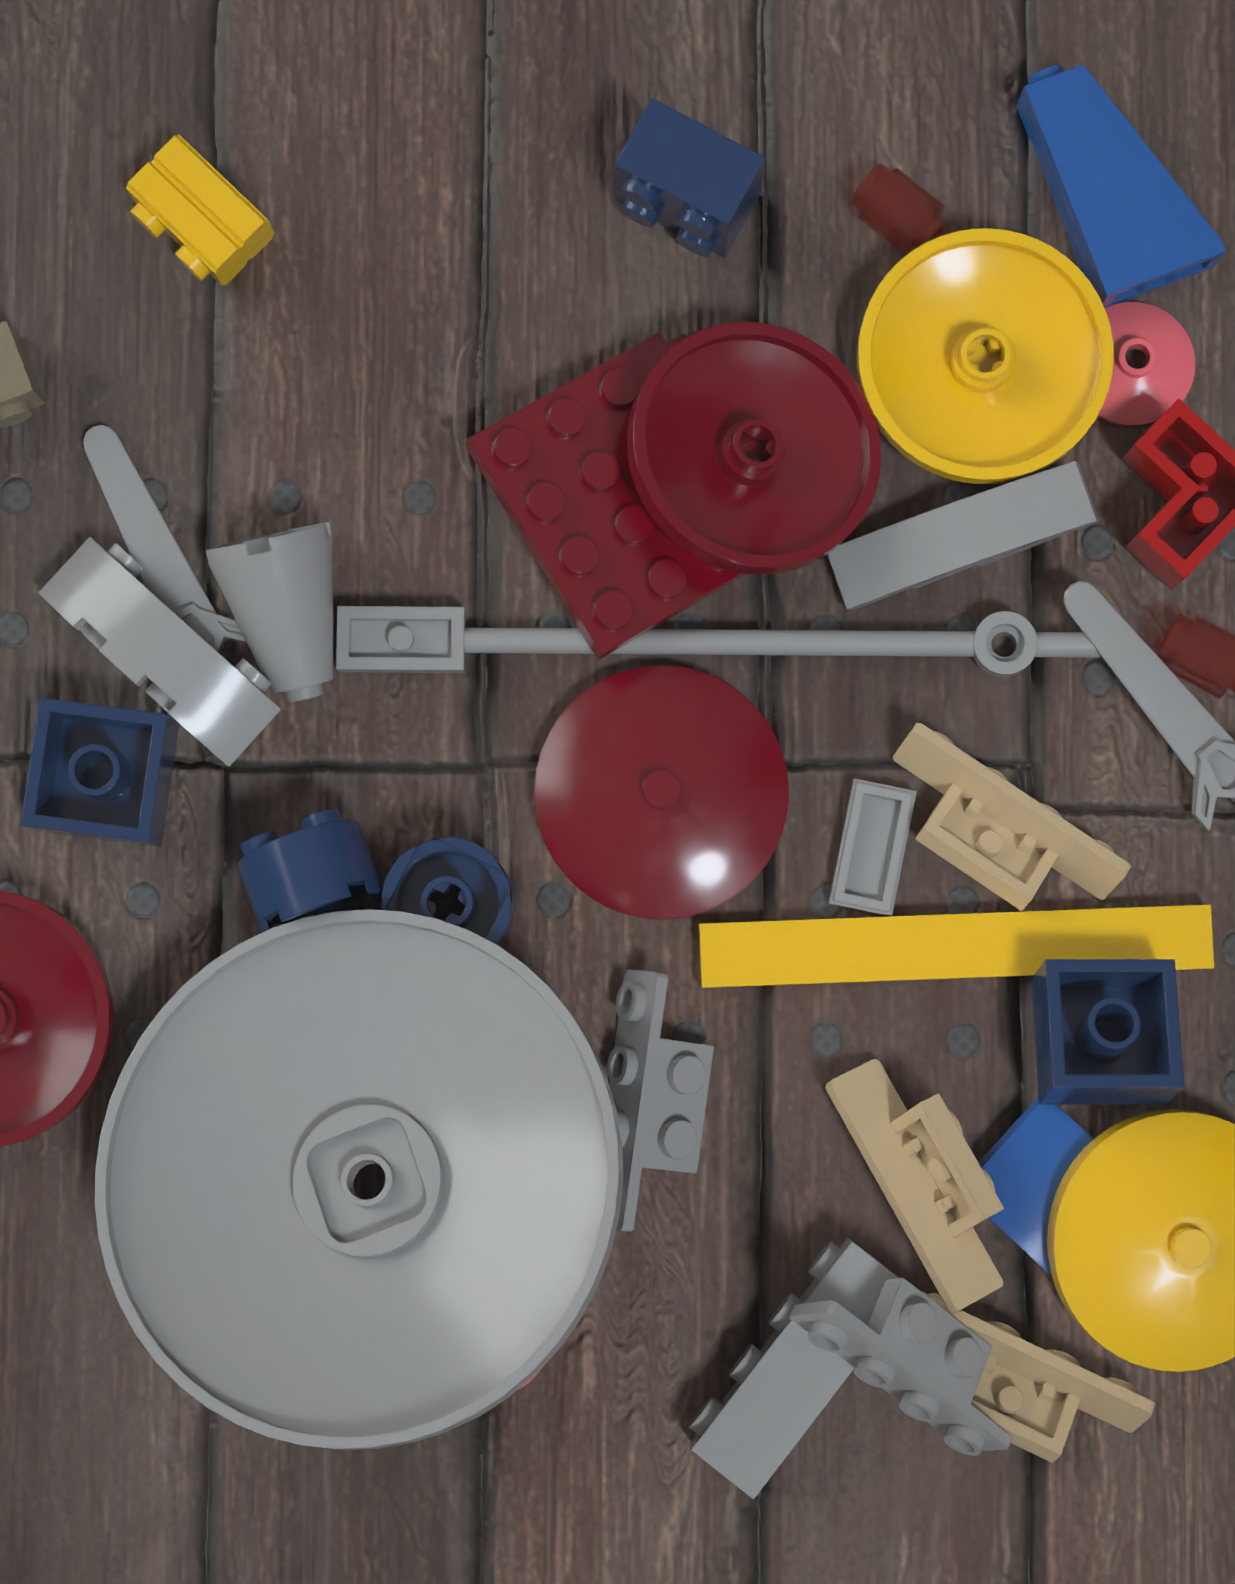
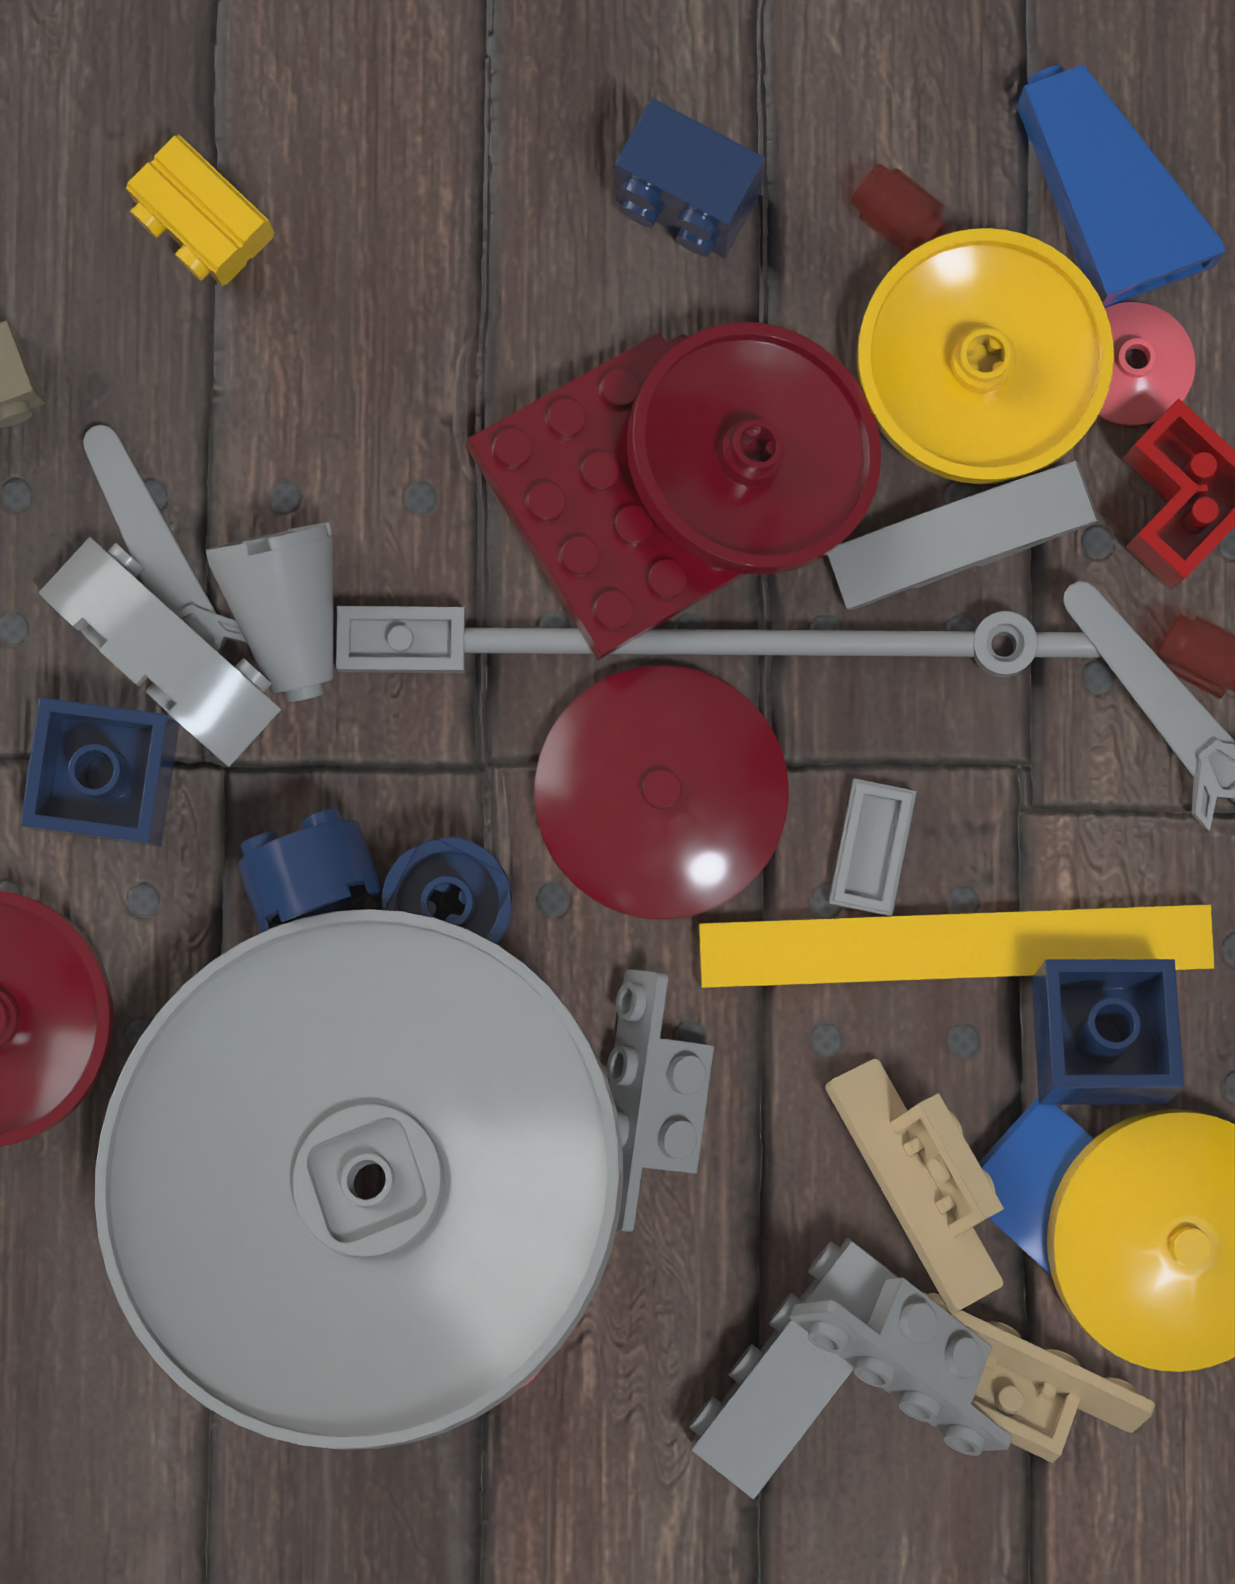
(998, 829): tan bracket -> none

